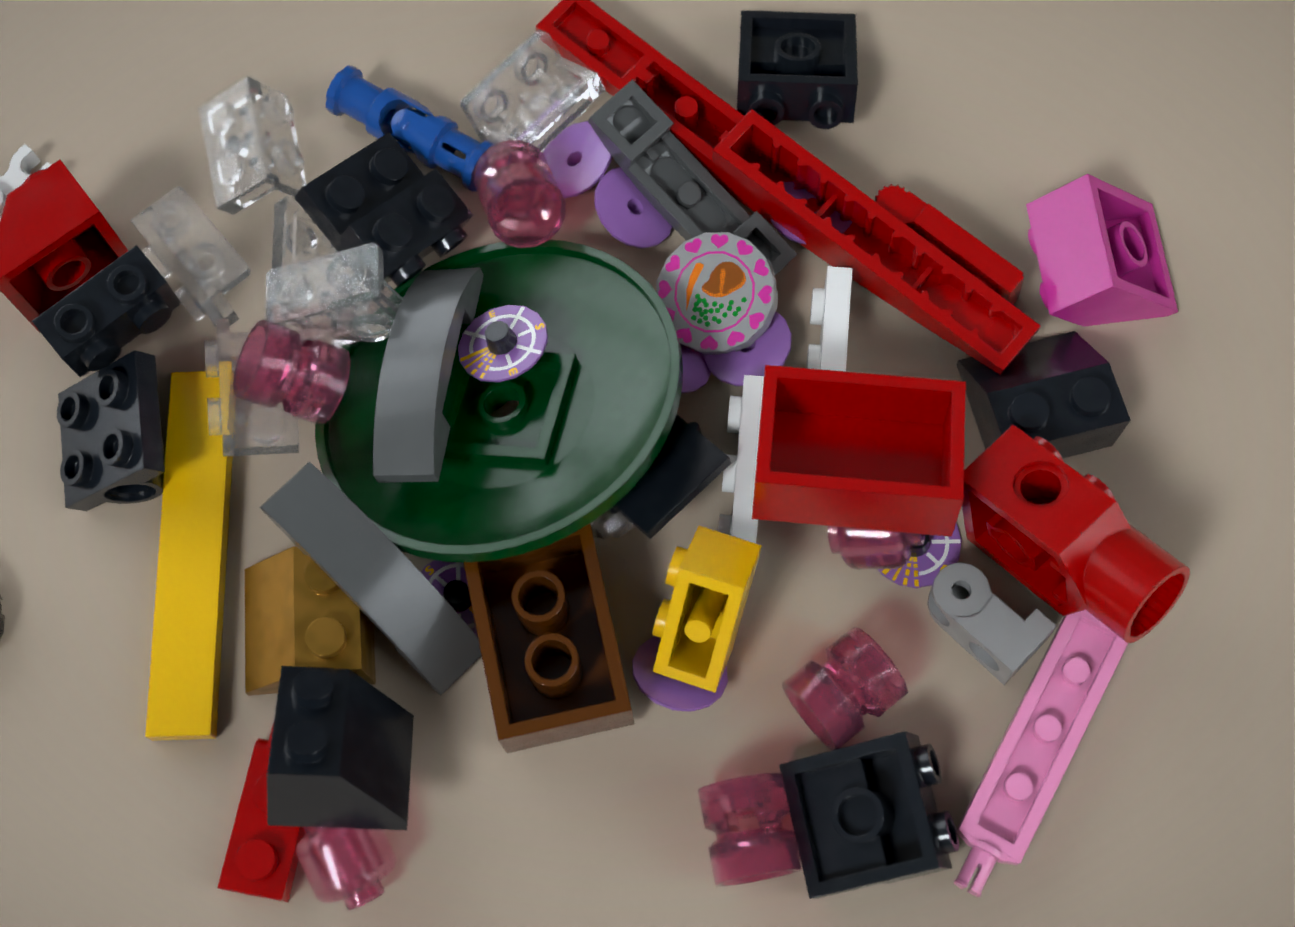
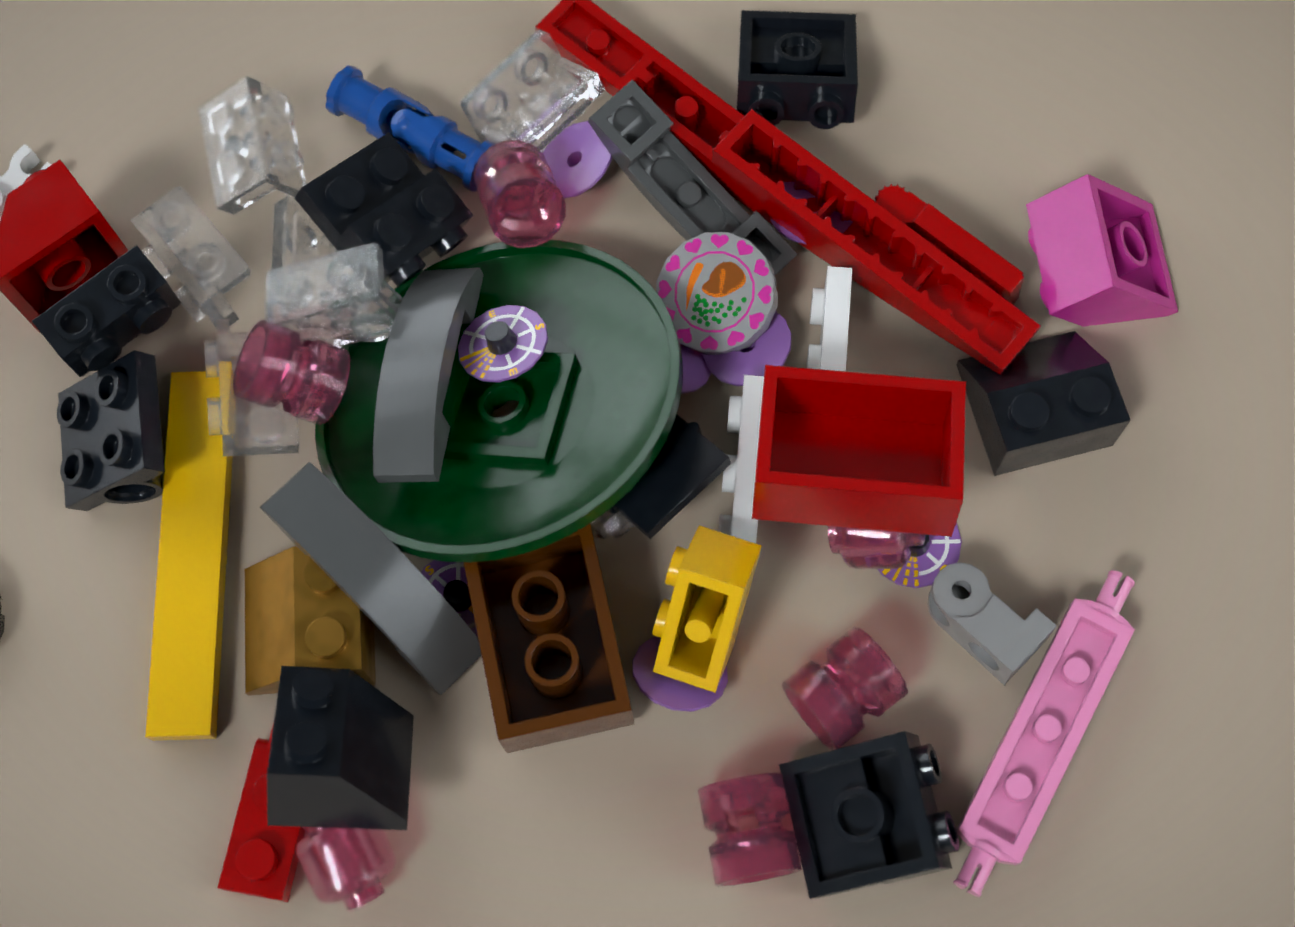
(628, 212): medium lavender piece -> none
(1067, 537): red brick -> none

